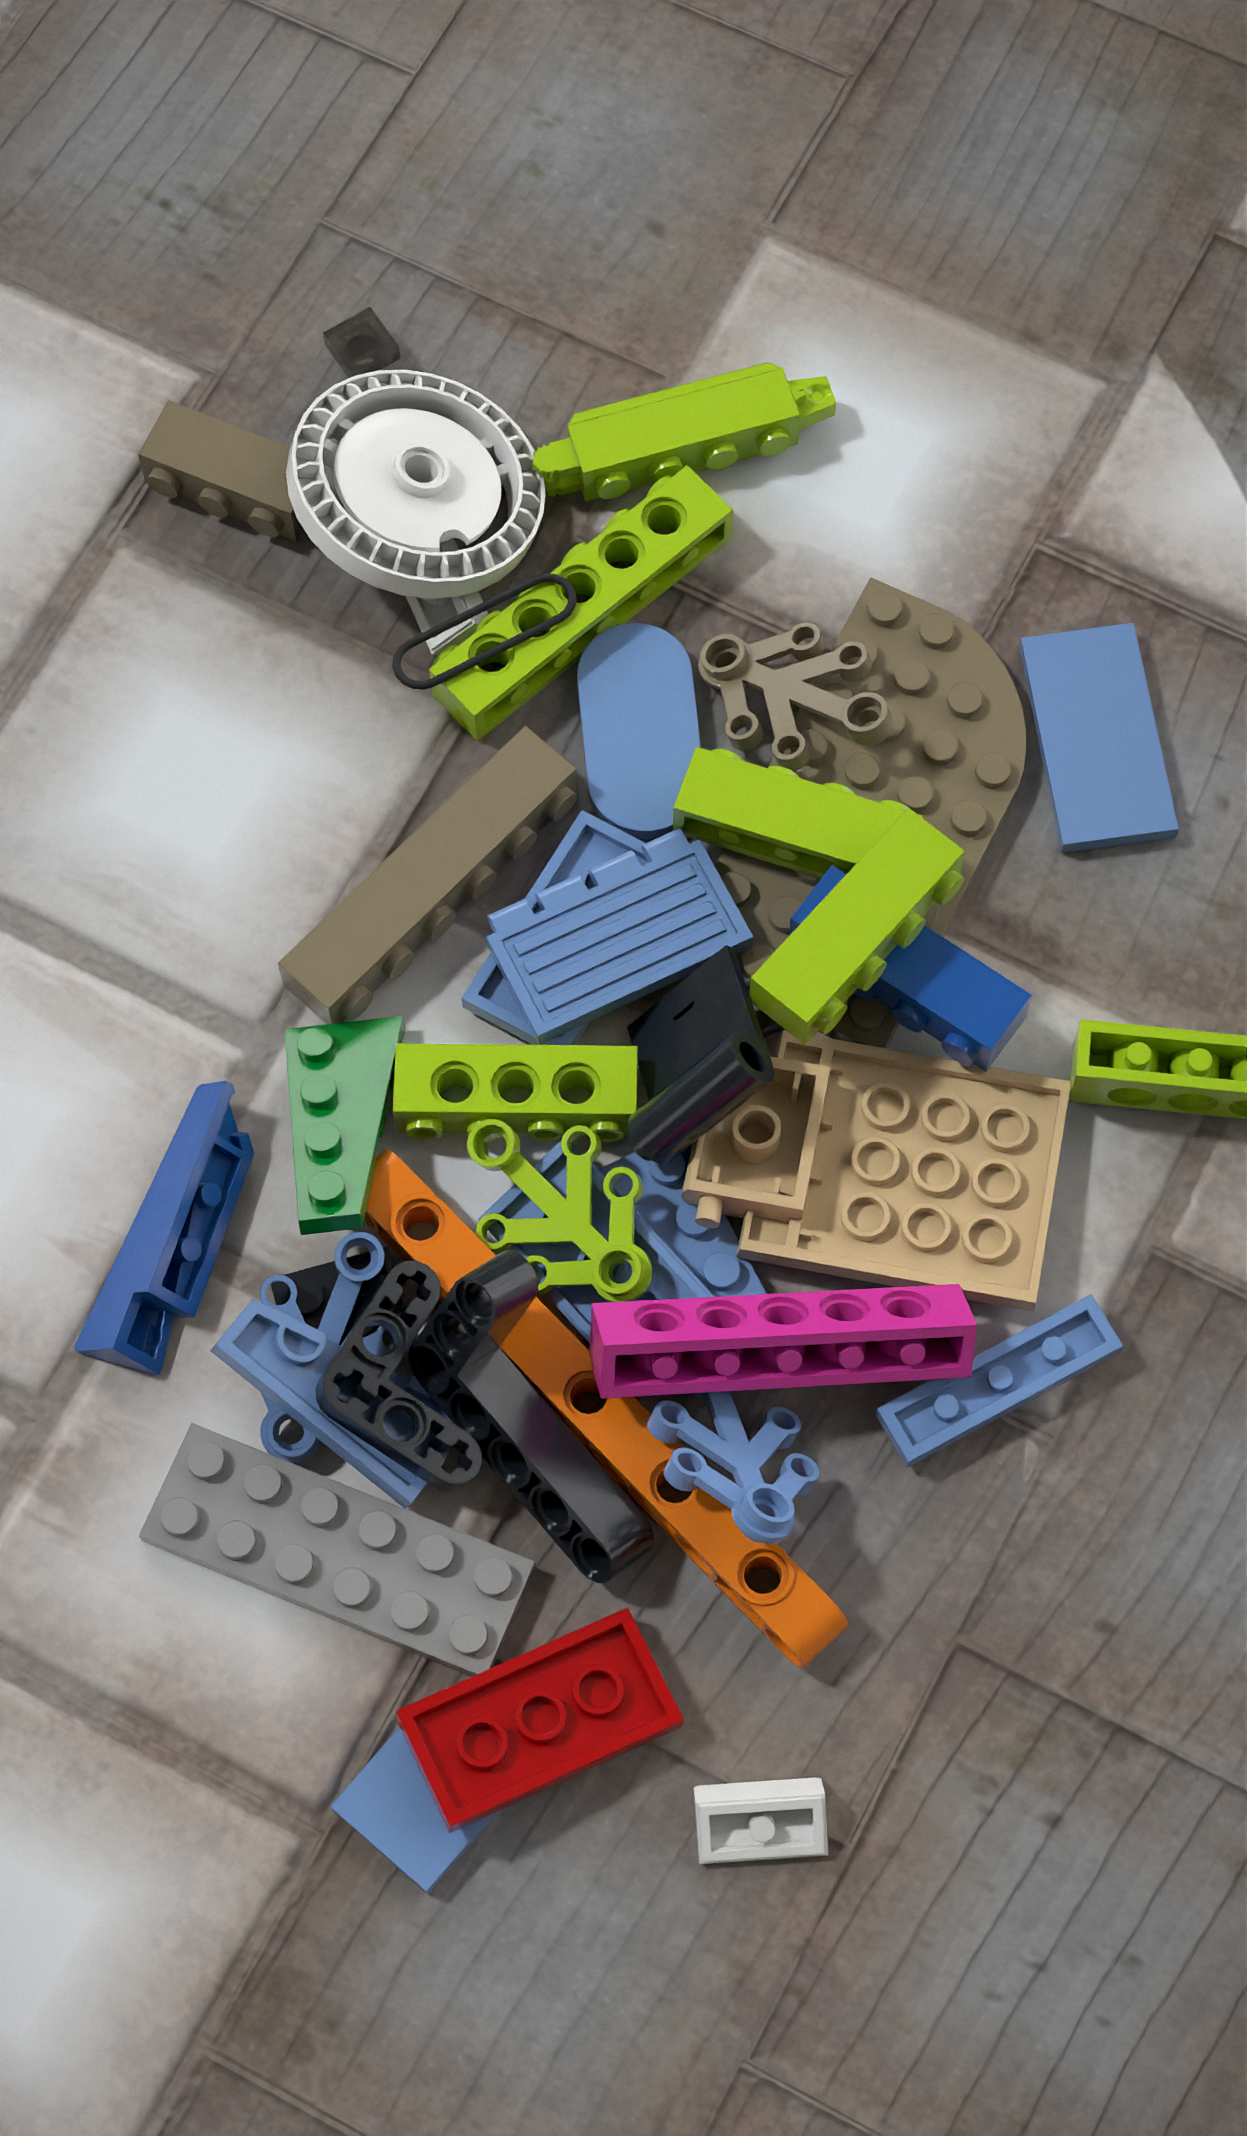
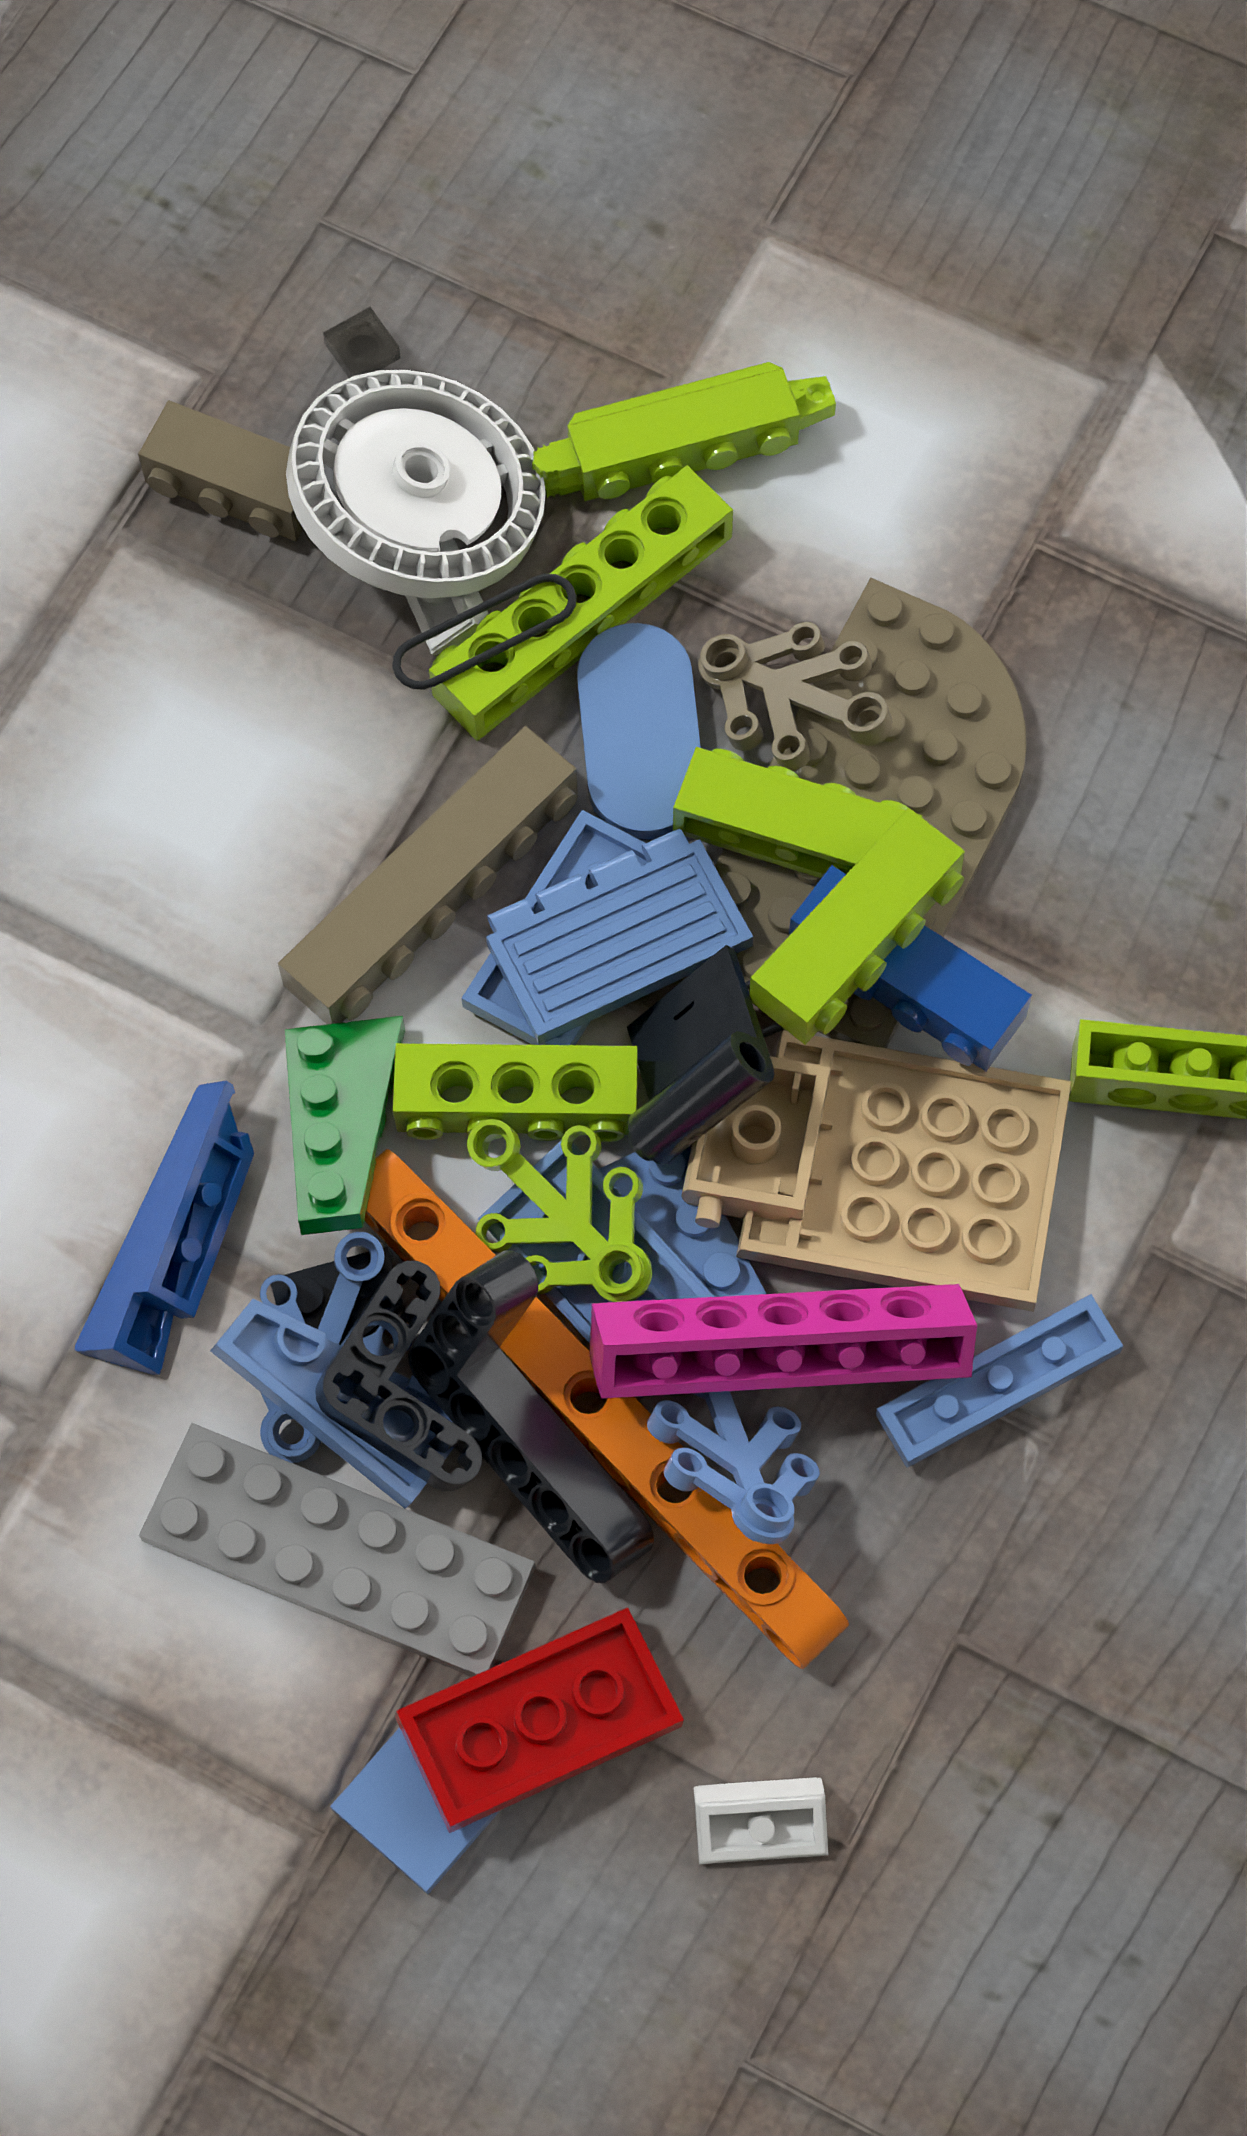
(1098, 738): medium blue tile -> none

